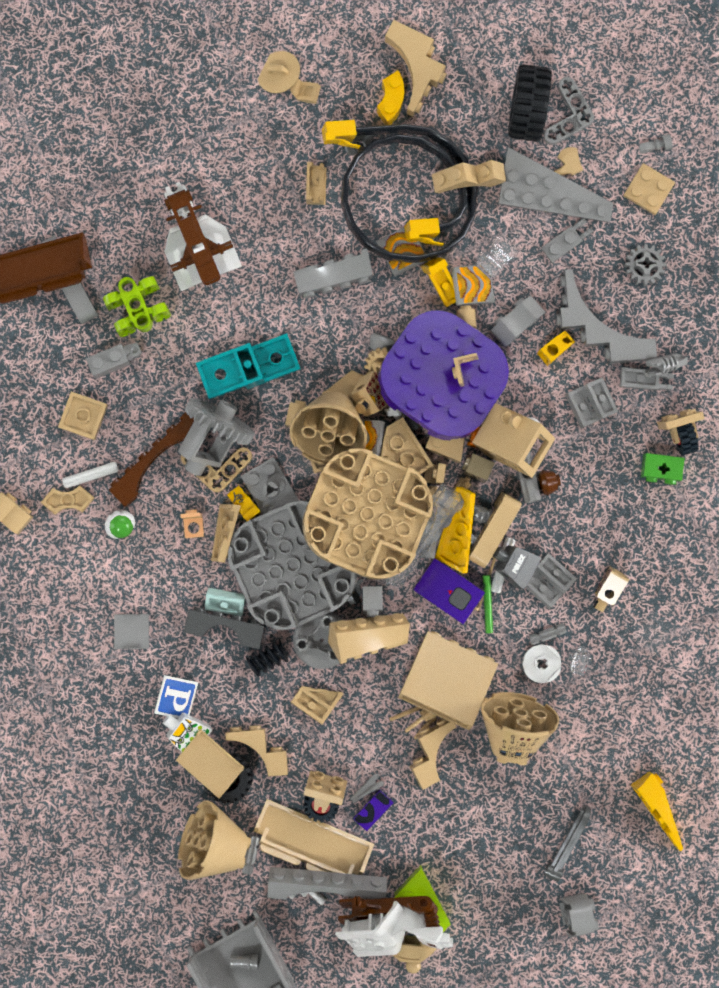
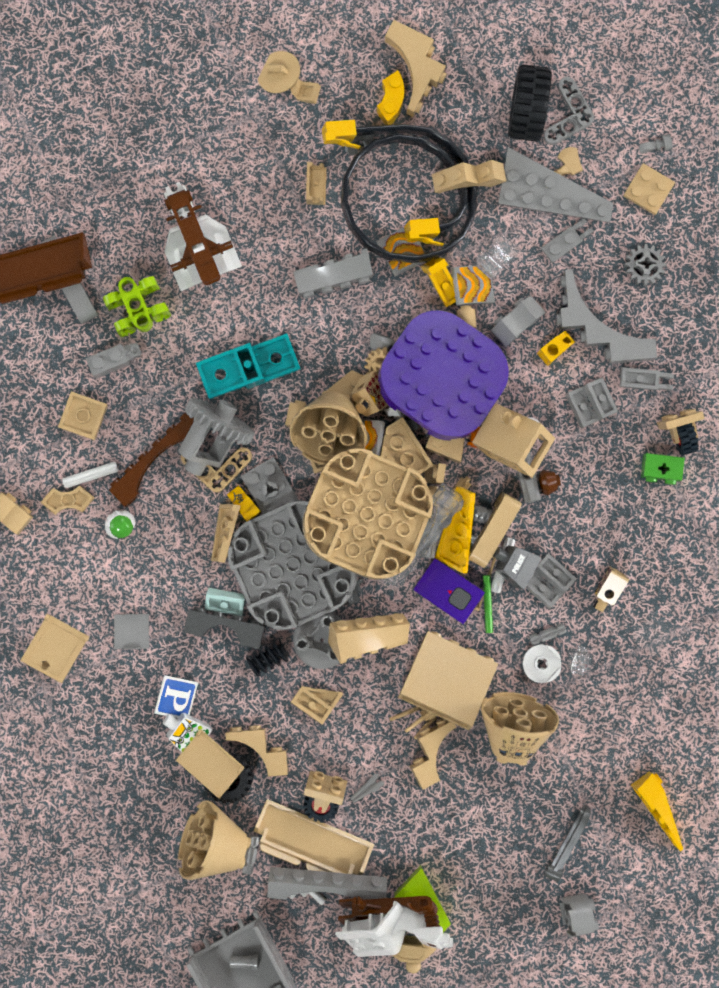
(57, 645): none -> tan container
(189, 517): light nougat bracket -> none
(372, 601): light grey brick -> none
(373, 810): dark purple slope -> none
(457, 373): tan bracket -> none
(477, 468): dark tan brick -> none
(665, 364): light grey hinge -> none

